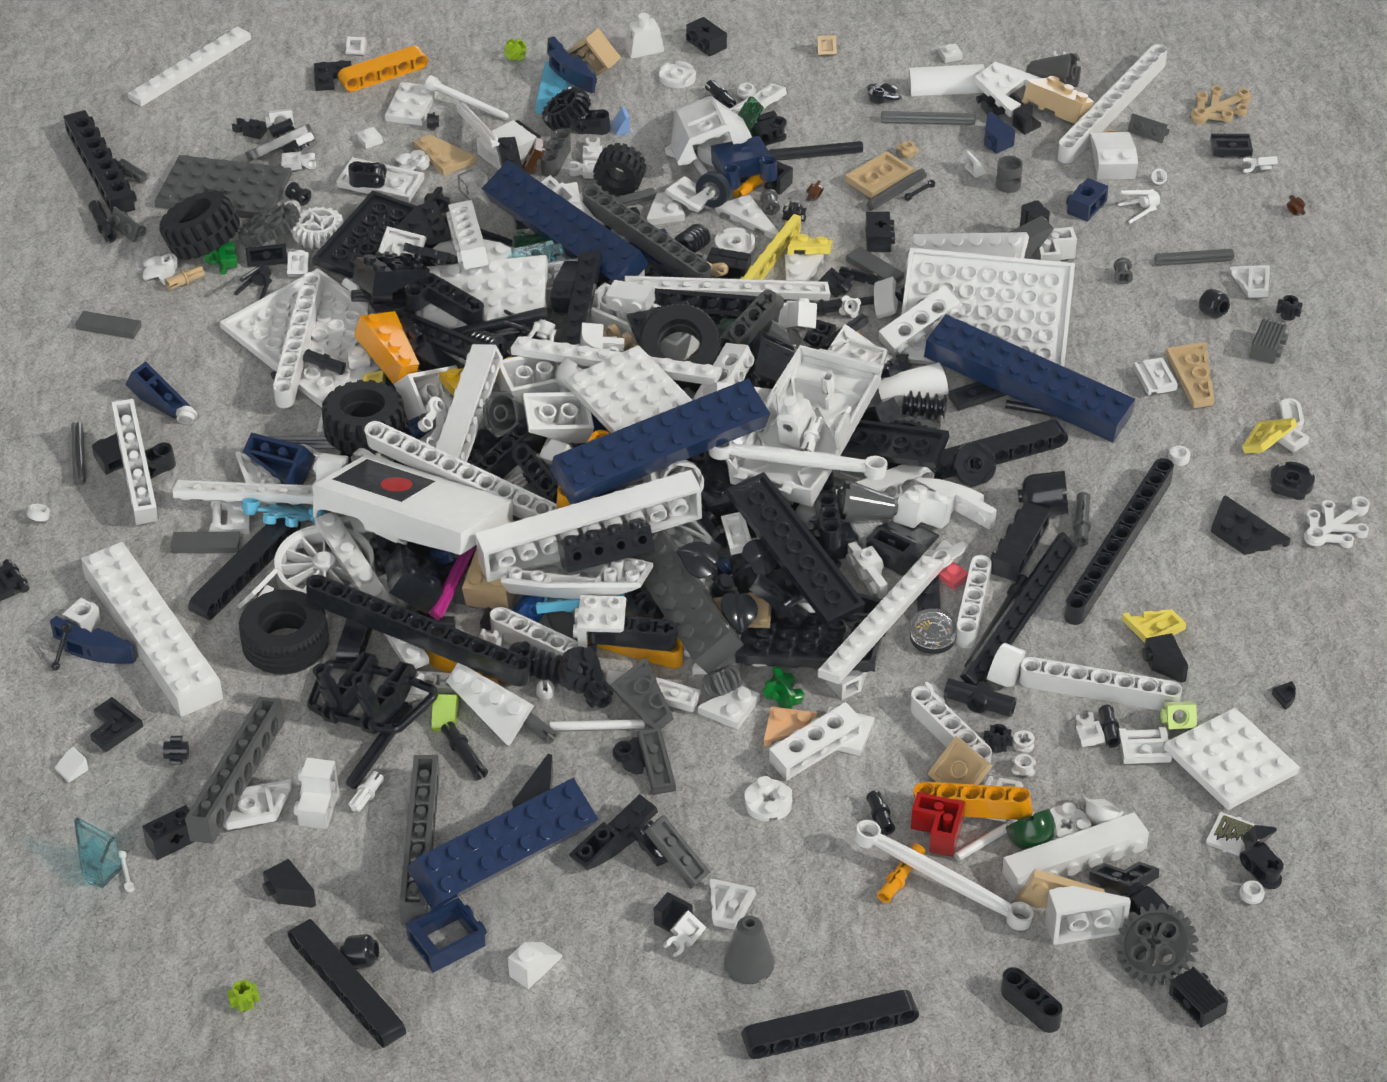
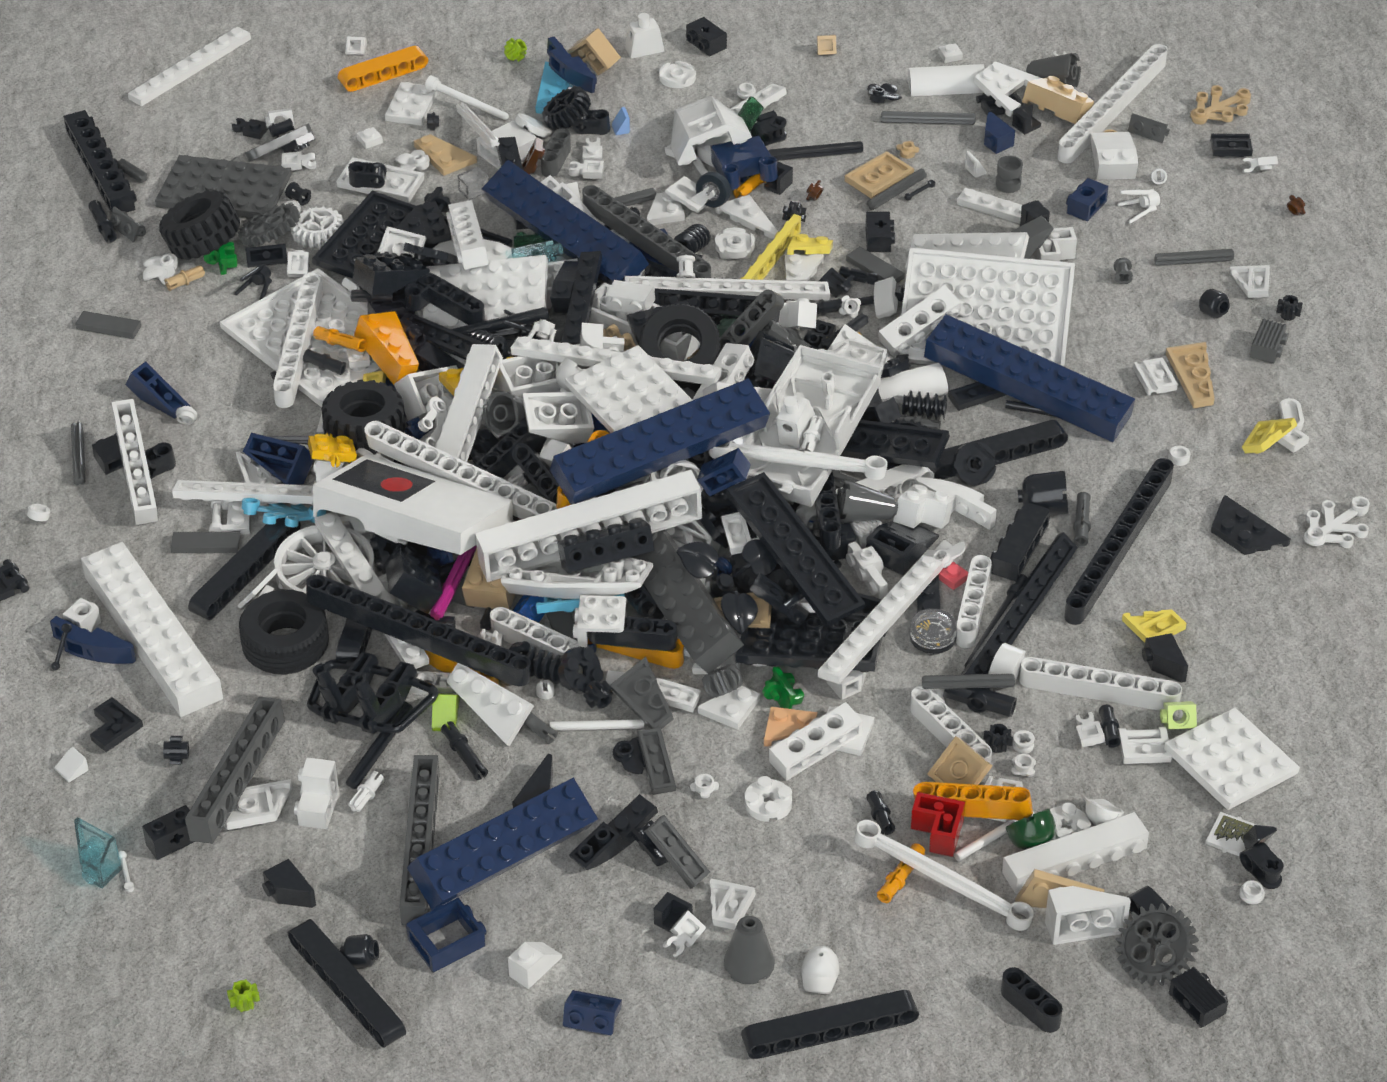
(326, 73): black plate -> none
(332, 449): none -> yellow plate
(334, 337): none -> light orange pin
(533, 125): none -> white tile
(591, 1012): none -> dark blue bracket
(625, 159): black tyre -> none
(686, 266): none -> white bush
(704, 785): none -> white plate
(719, 269): tan arm -> none
(720, 94): black pin -> none
(724, 472): none -> dark blue brick
(737, 262): black brick -> none
(773, 200): dark grey bush -> none
(820, 970): none -> white cap
(968, 681): none -> dark grey axle
(990, 205): none -> white plate
(1126, 880): black plate -> none
(1282, 484): black plate -> none
(1285, 694): black tile -> none

